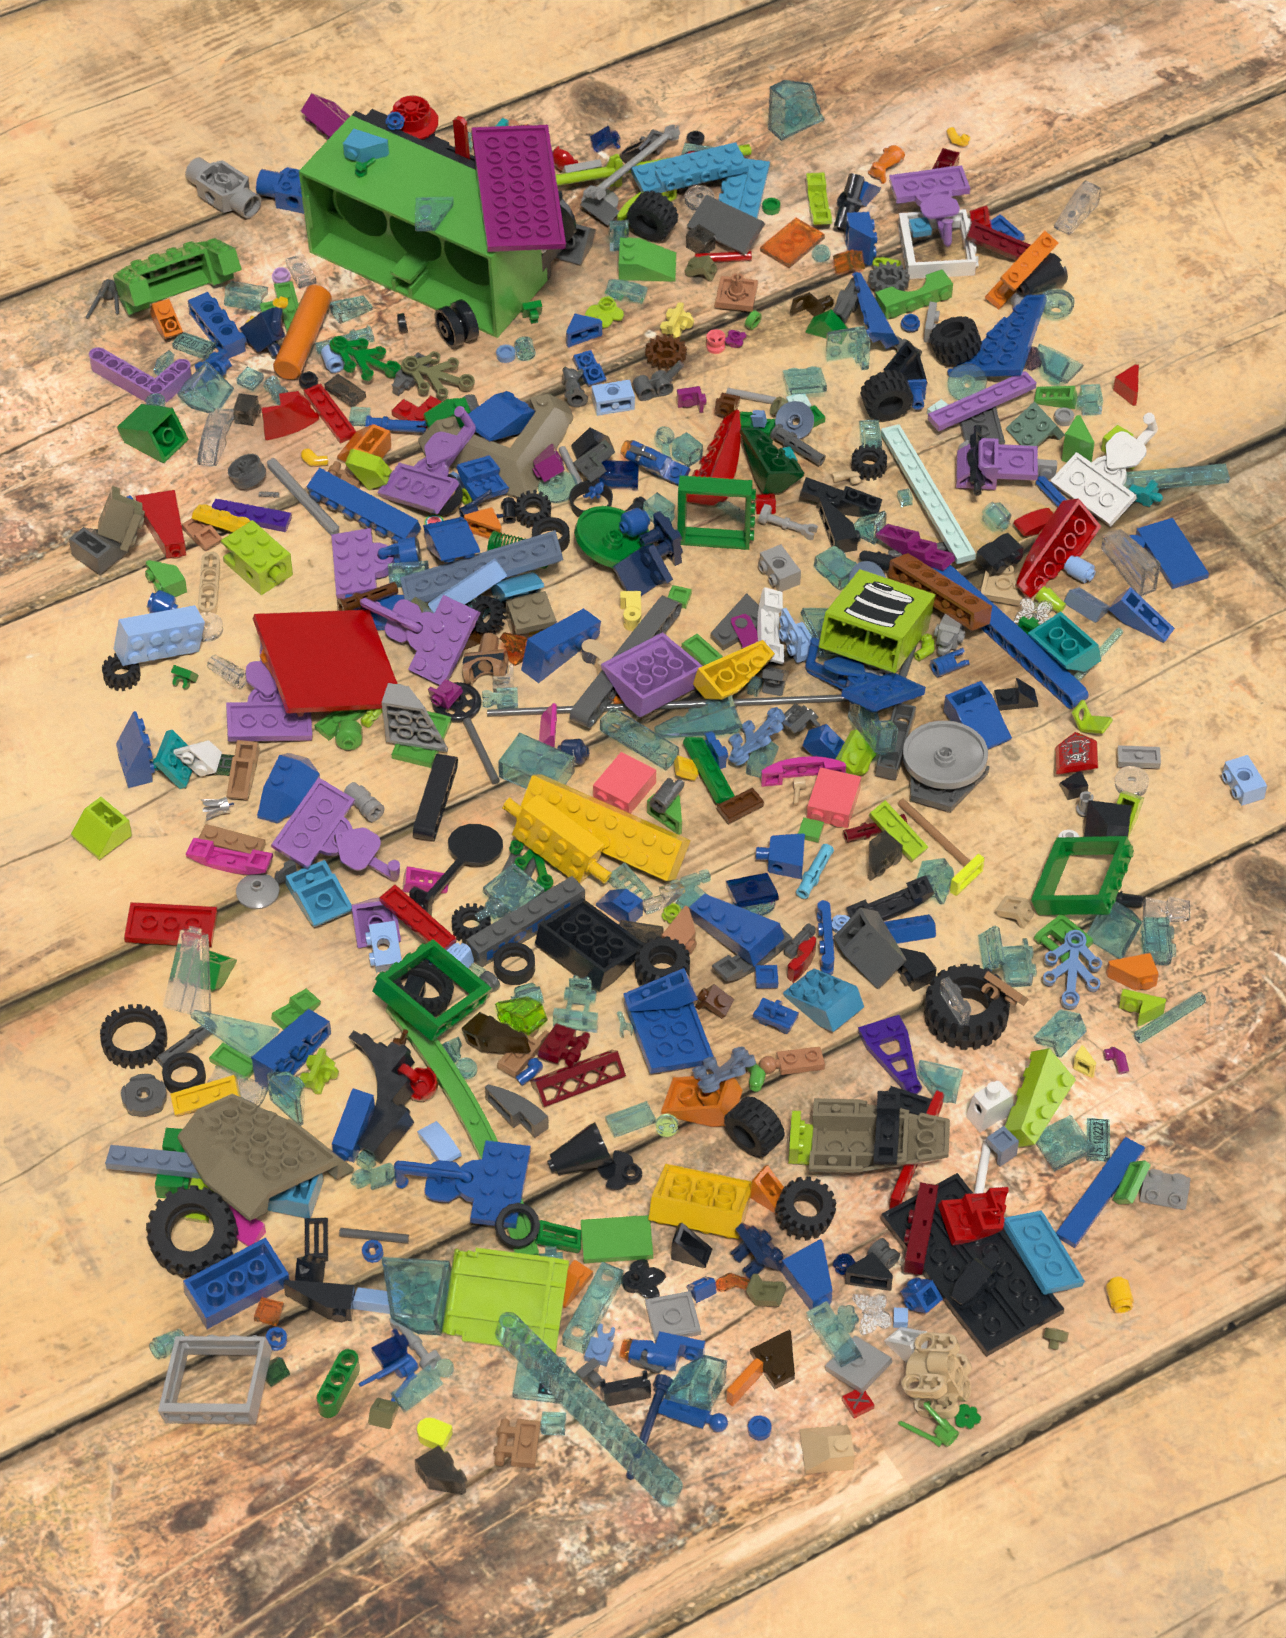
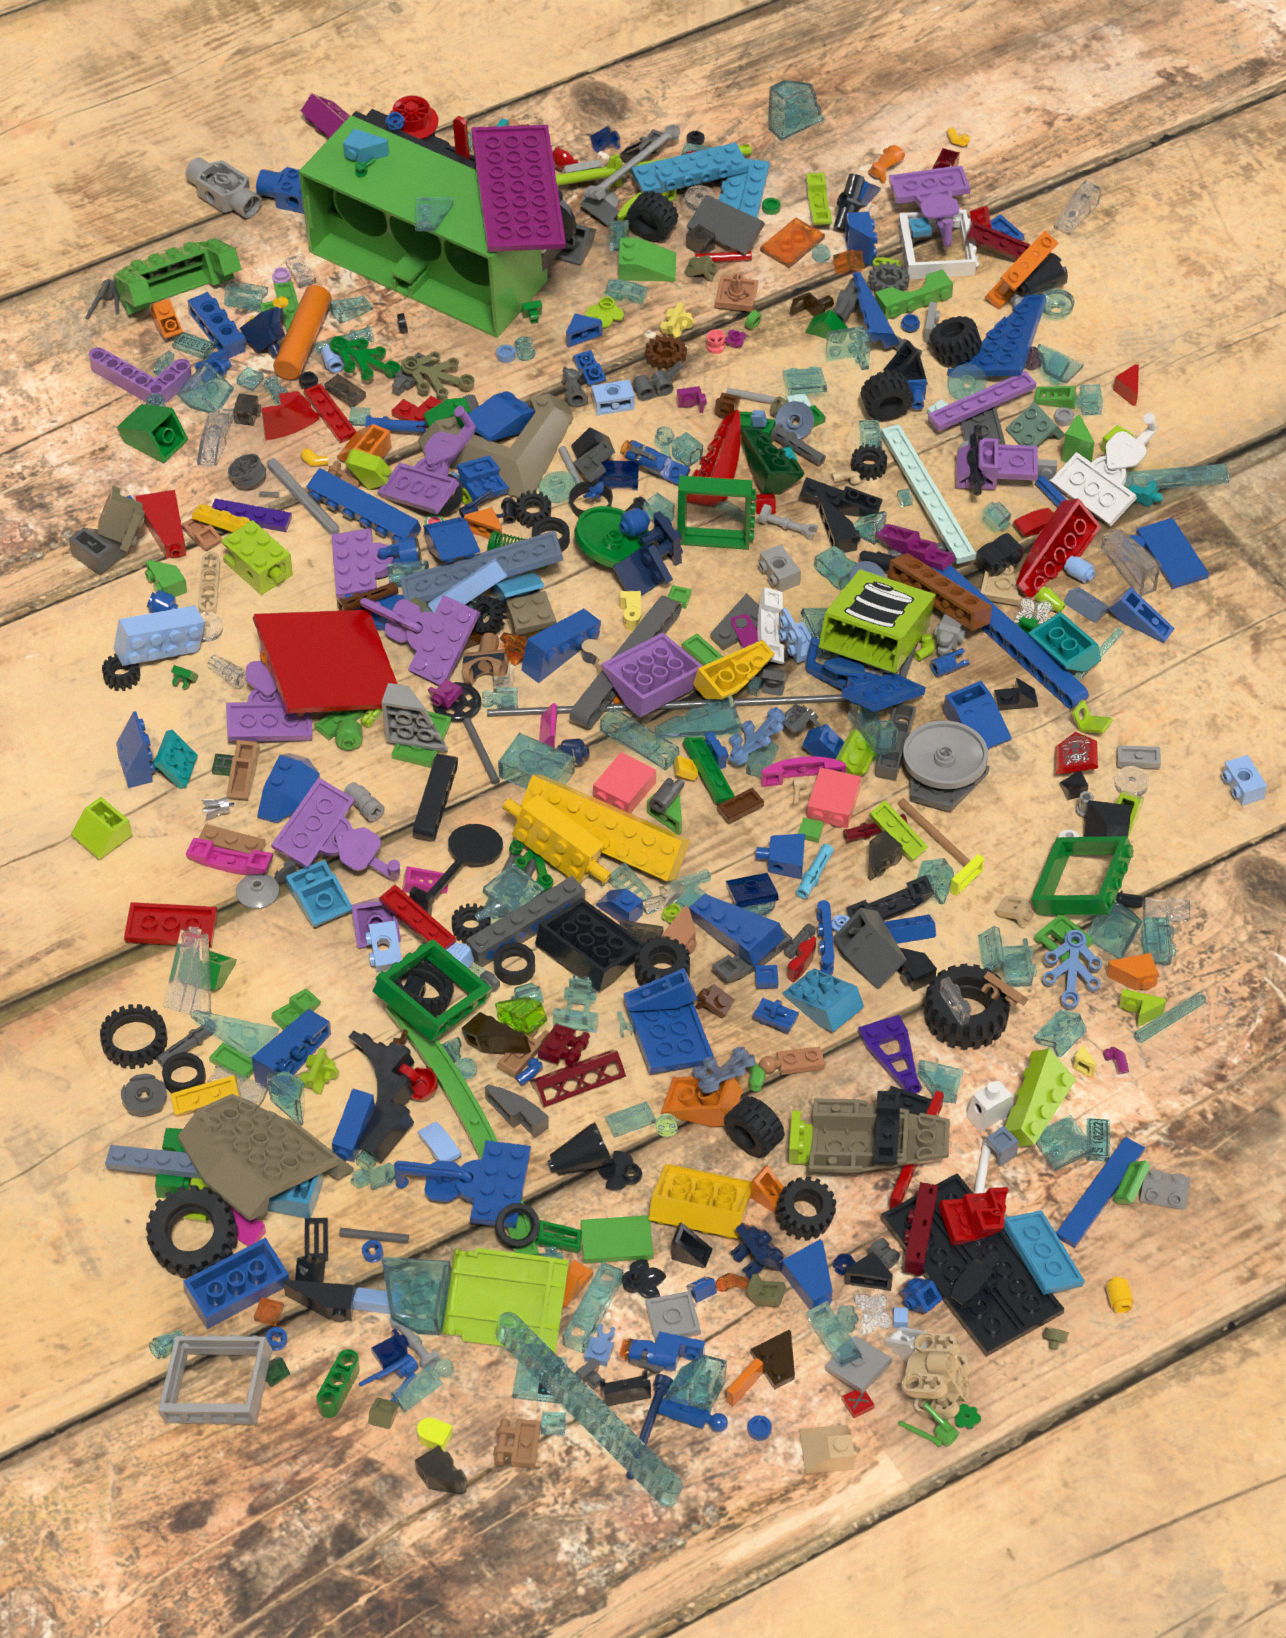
(200, 757): white slope -> none
(456, 323): black wheel -> none
(548, 463): magenta slope -> none

